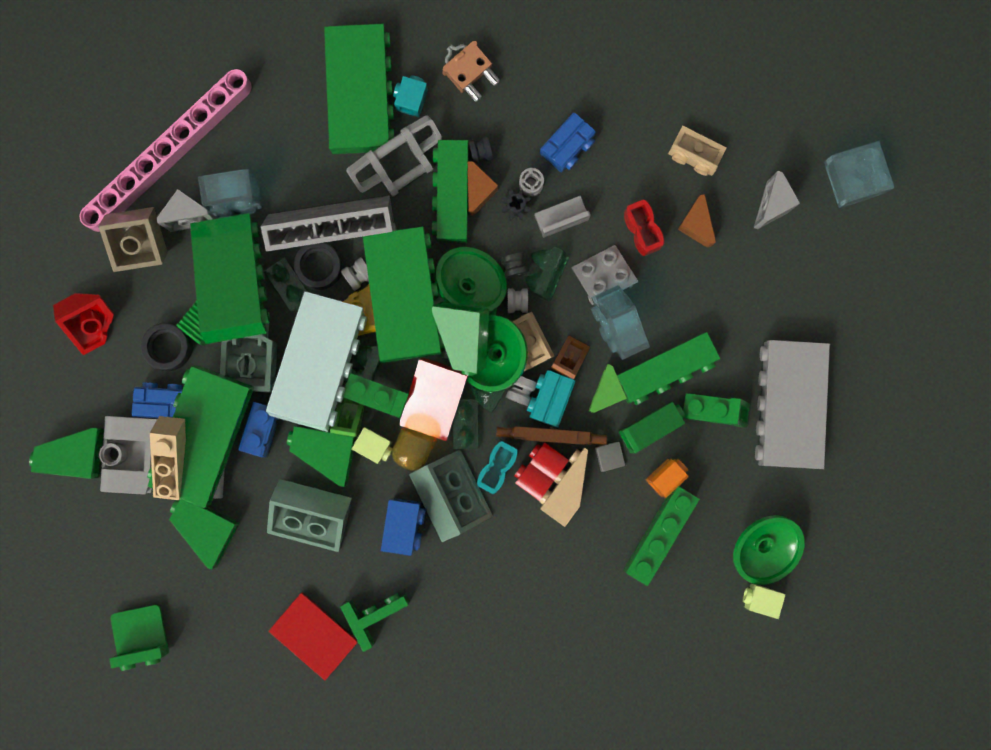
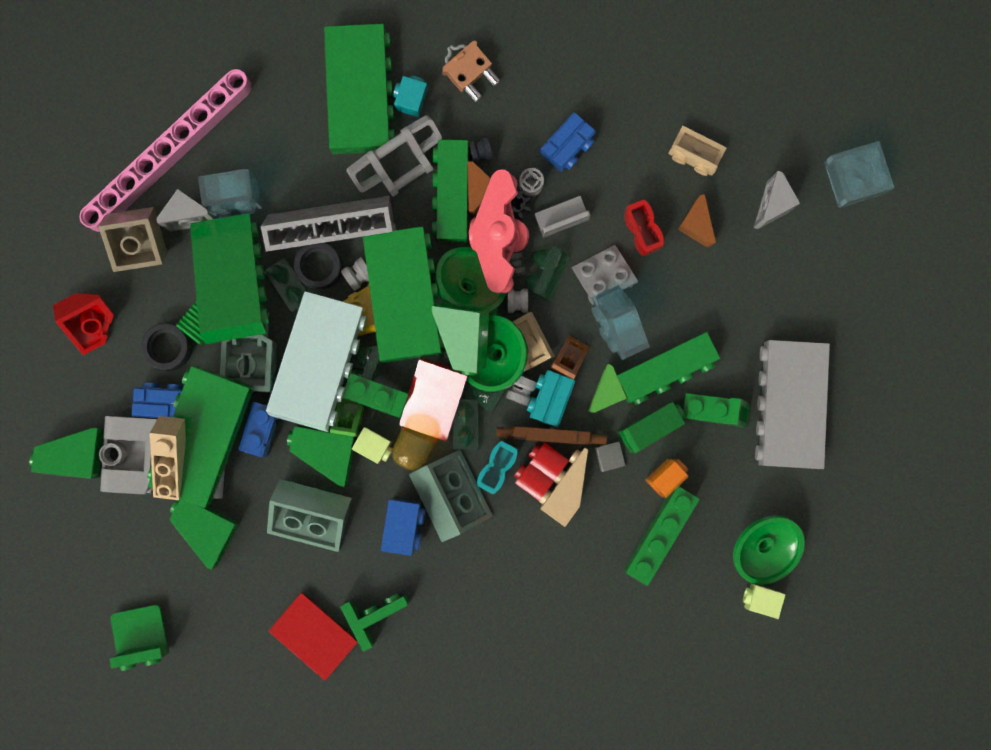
(497, 233): none -> coral piece

